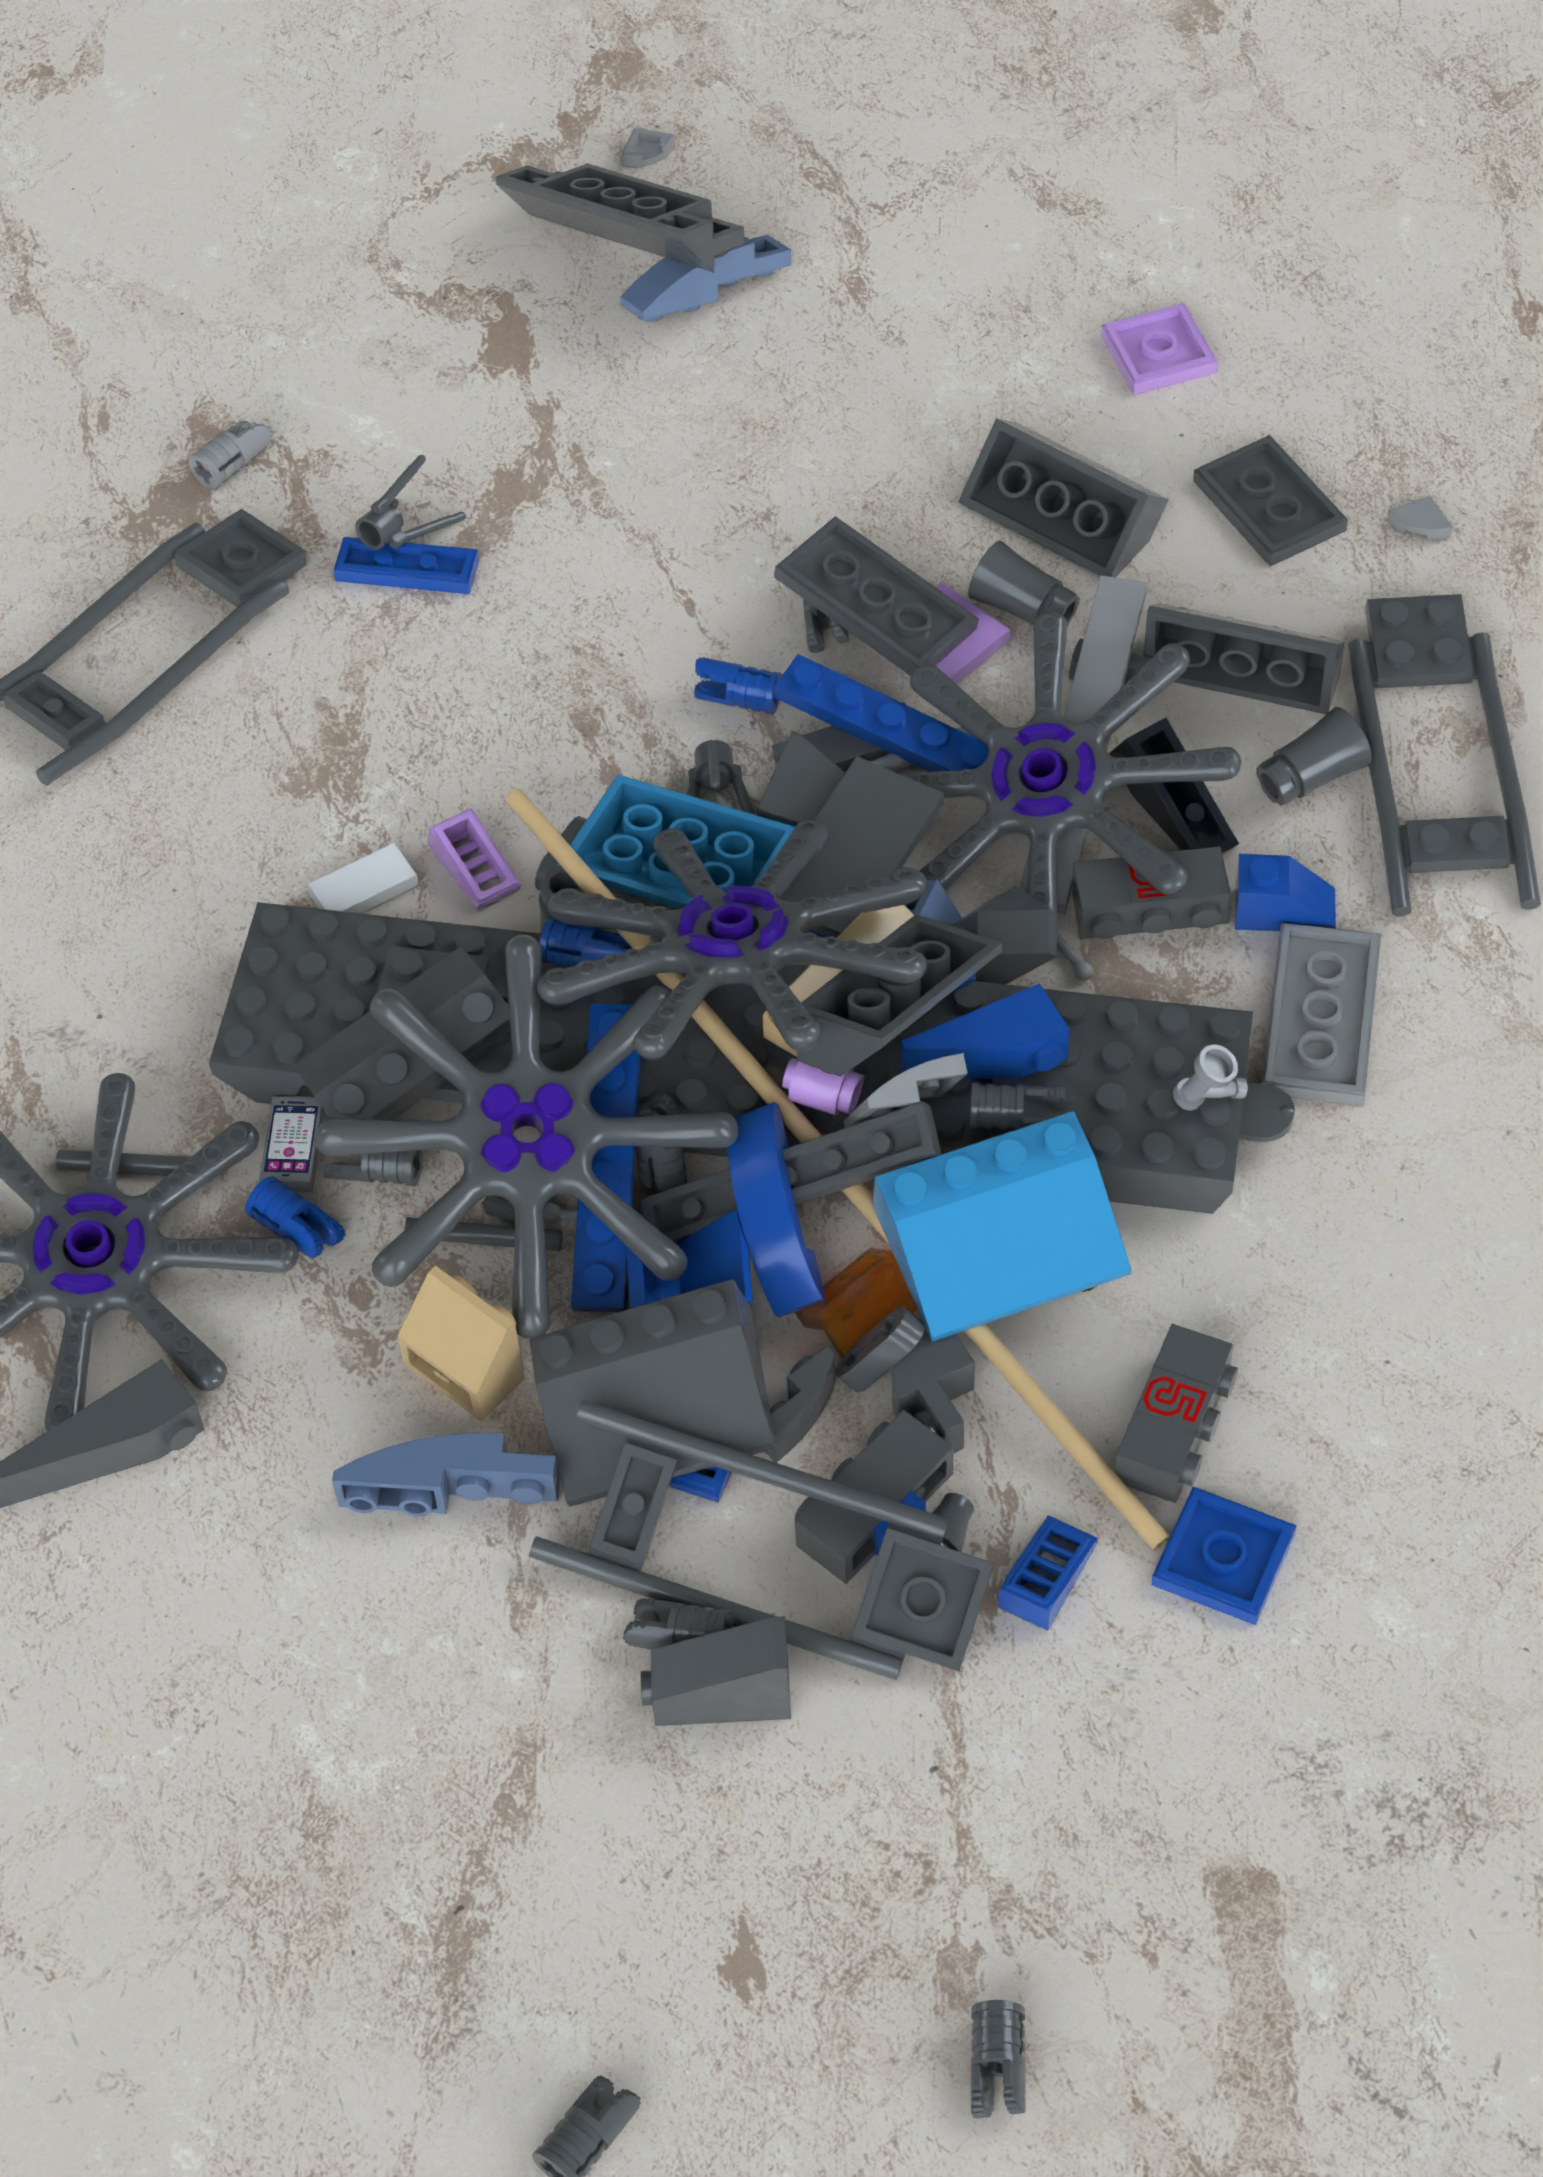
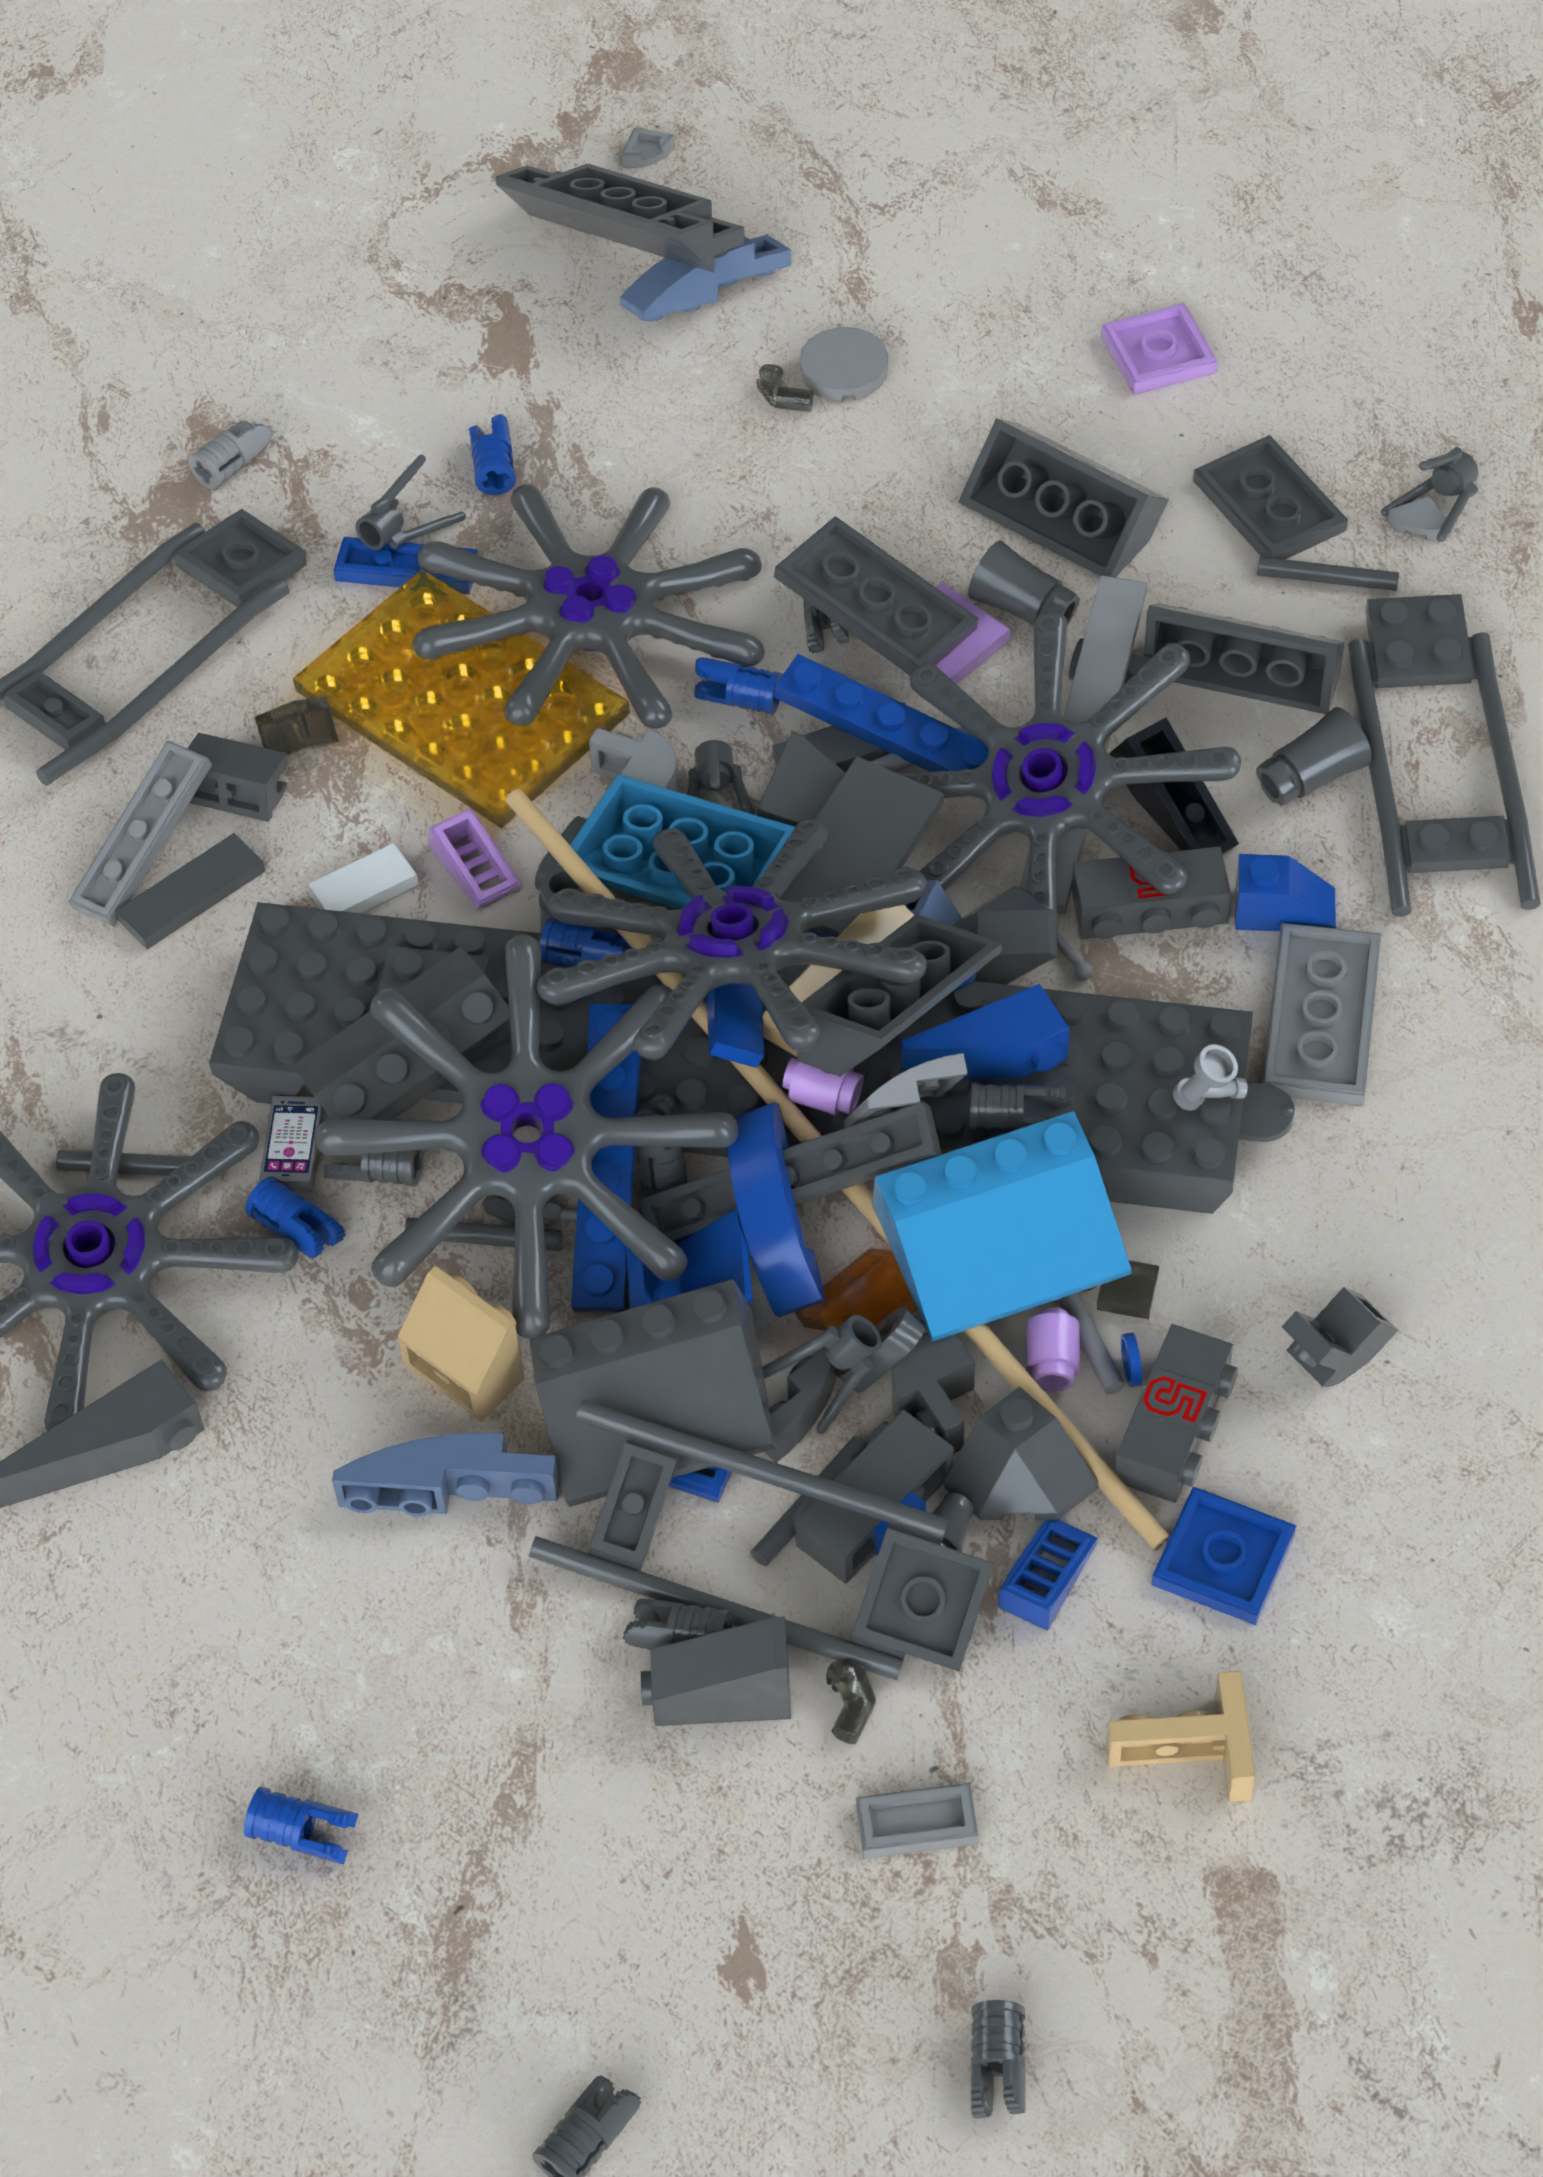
(140, 832): none -> light grey tile
(190, 891): none -> dark grey tile
(240, 778): none -> dark grey hinge
(291, 1823): none -> blue hinge
(297, 726): none -> clear smoke panel
(450, 710): none -> clear yellow plate
(493, 457): none -> blue hinge
(588, 605): none -> dark grey animal
(646, 761): none -> light grey brick
(735, 1024): none -> blue tile
(779, 394): none -> clear smoke arm
(784, 1528): none -> dark grey bar
(844, 363): none -> light grey tile
(845, 1348): none -> dark grey plant
(858, 1697): none -> clear smoke arm
(917, 1820): none -> light grey tile
(1020, 1463): none -> dark grey slope
(1053, 1349): none -> lavender brick
(1093, 1345): none -> light grey bar
(1131, 1359): none -> blue piece
(1132, 1293): none -> clear smoke tile
(1192, 1738): none -> tan bracket
(1328, 573): none -> dark grey bar
(1339, 1338): none -> dark grey brick
(1451, 476): none -> dark grey plant

